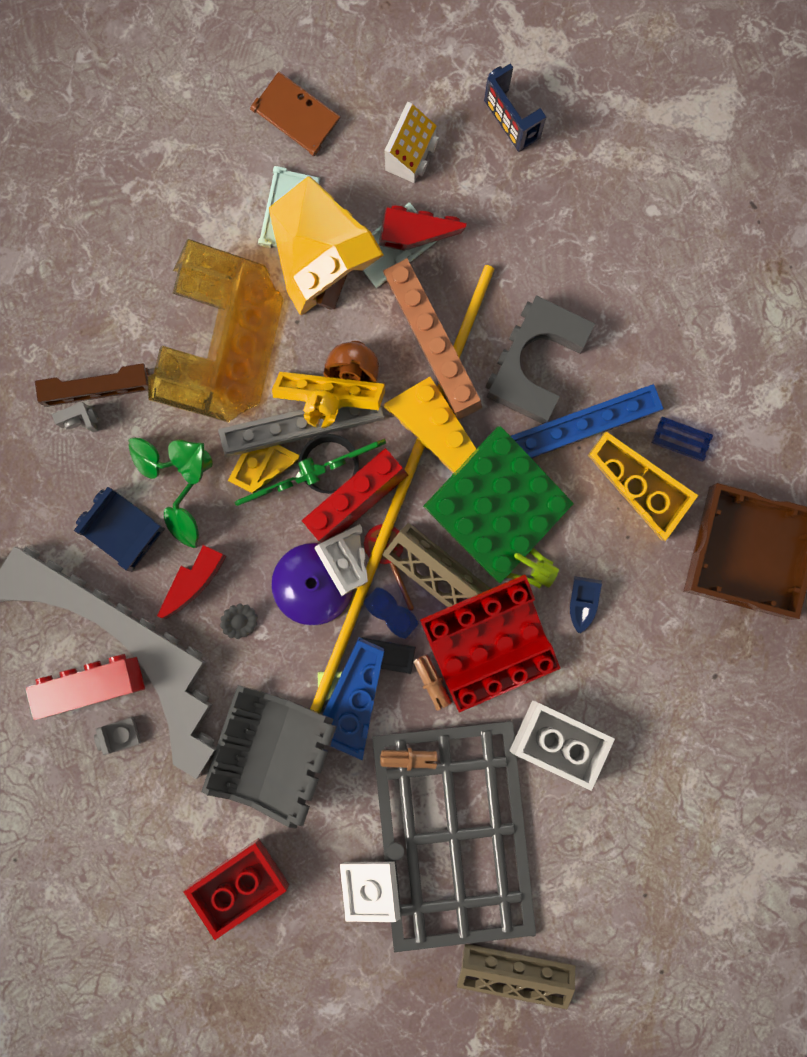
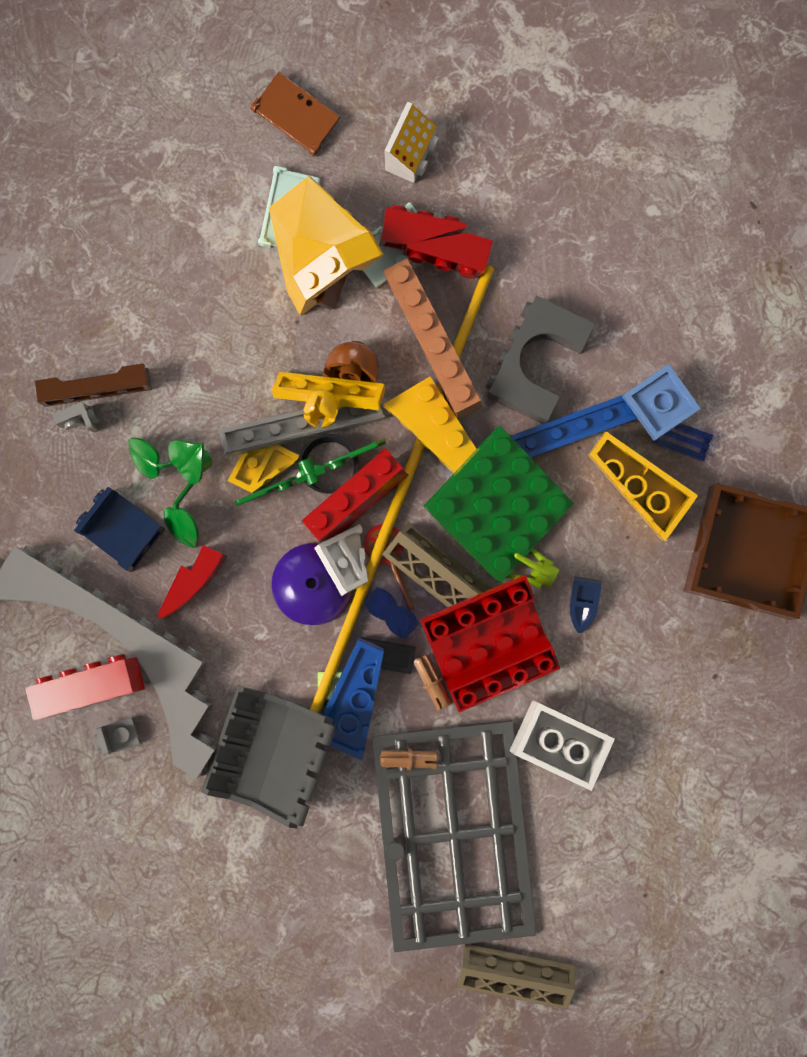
(236, 889): red brick -> none
(238, 621): dark grey piece -> none
(241, 340): clear yellow slope -> none
(370, 891): white plate -> none
(457, 252): none -> red slope
(520, 131): dark blue panel -> none
(661, 402): none -> medium blue plate

